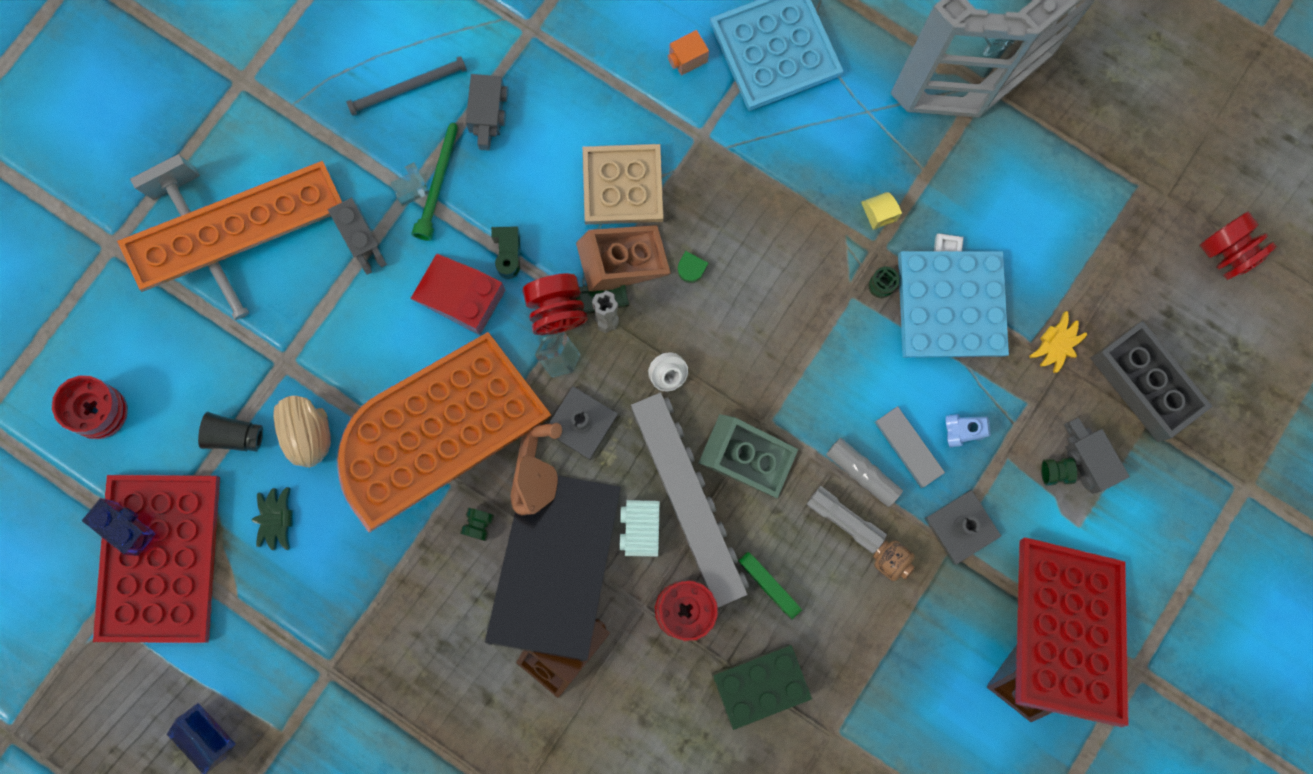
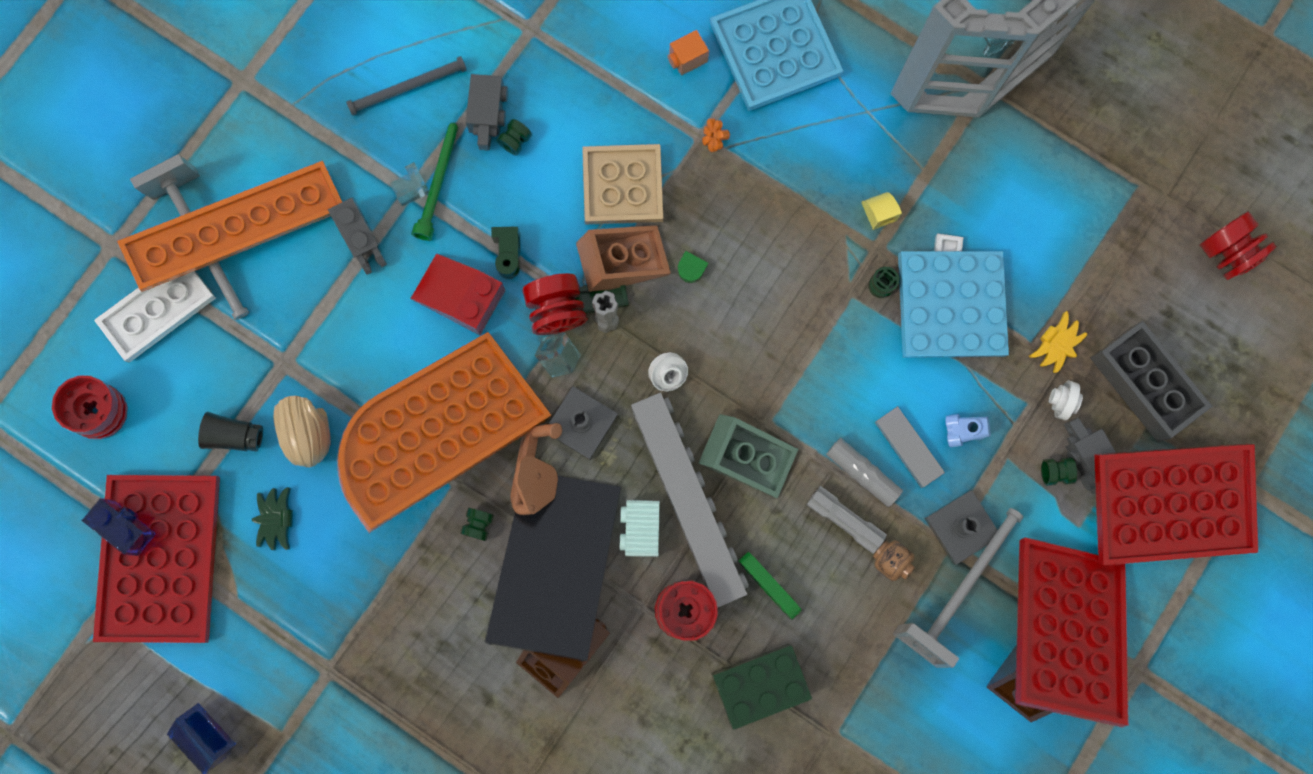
(150, 315): none -> white plate
(514, 137): none -> dark green wheel
(714, 135): none -> orange plant
(926, 642): none -> light grey tile
(1066, 400): none -> white plate
(1176, 503): none -> red plate

